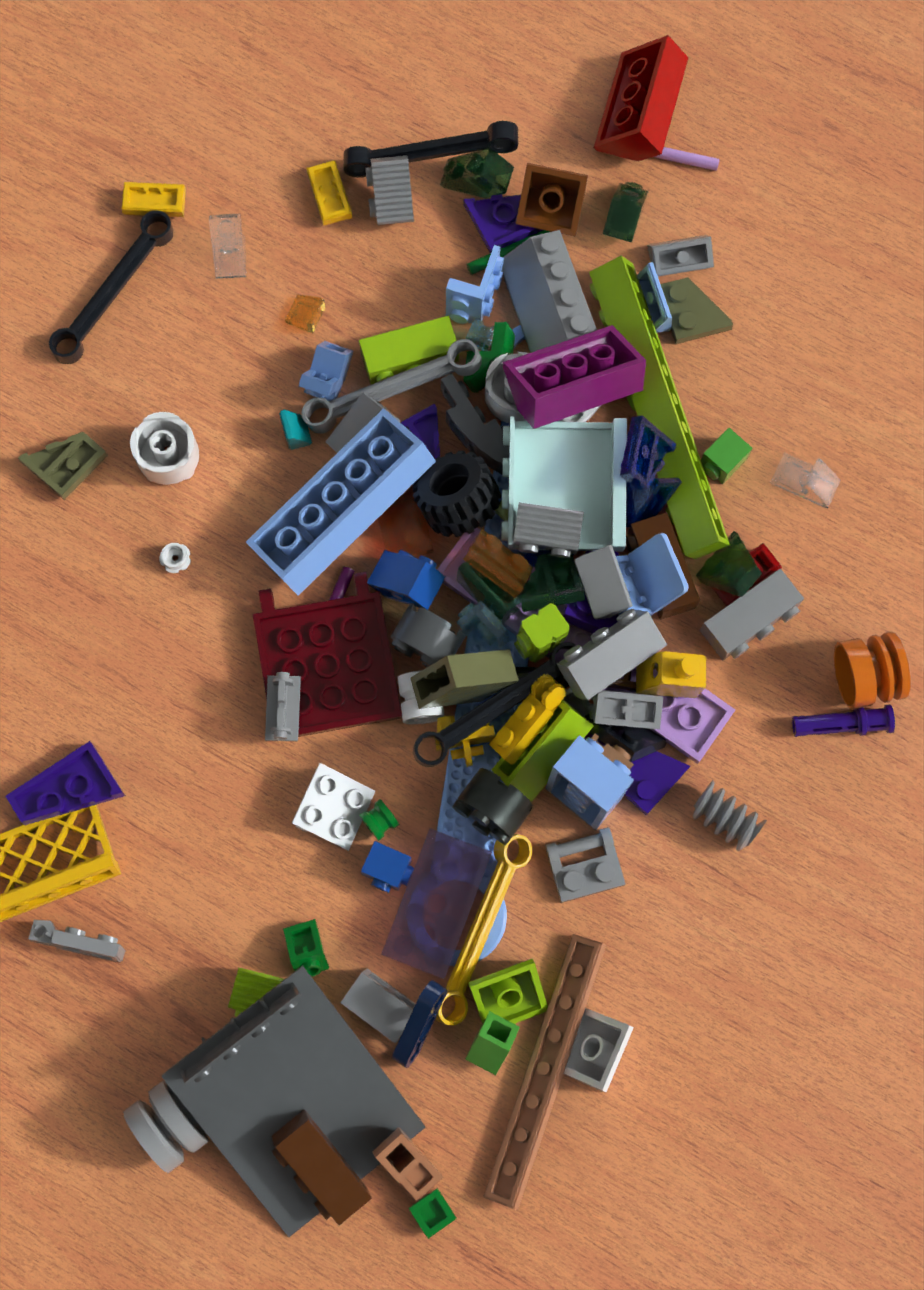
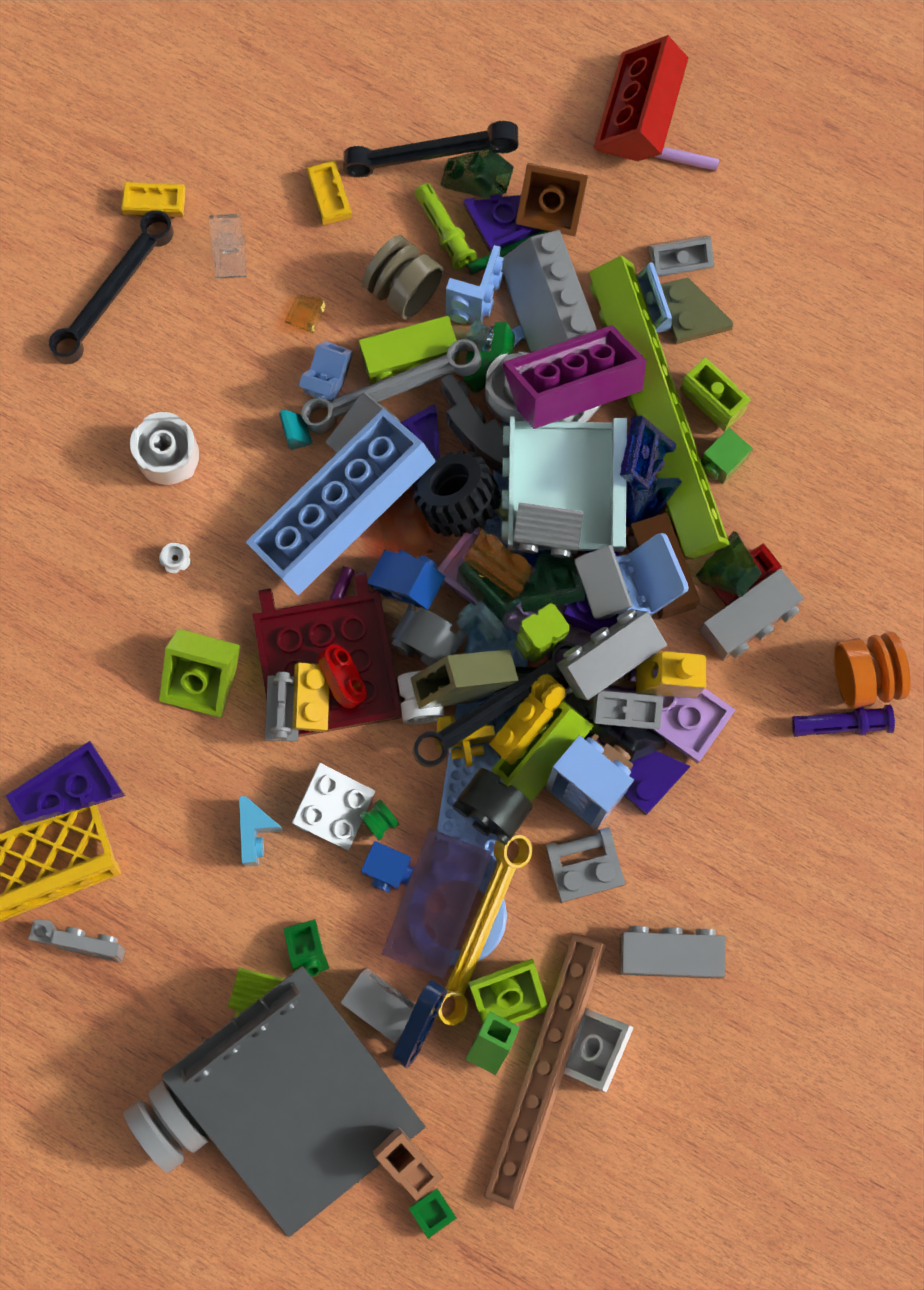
(65, 463): olive wing -> none
(198, 672): none -> lime slope
(253, 821): none -> medium azure slope
(310, 698): none -> yellow plate
(320, 1168): reddish brown brick -> none
(342, 676): none -> red plate
(391, 190): light grey brick -> none
(402, 277): none -> dark tan wheel
(450, 237): none -> lime pin
(625, 211): clear green slope -> none
(672, 953): none -> light grey brick
(714, 394): none -> lime brick
(727, 816): light grey piece -> none
(806, 480): clear slope -> none

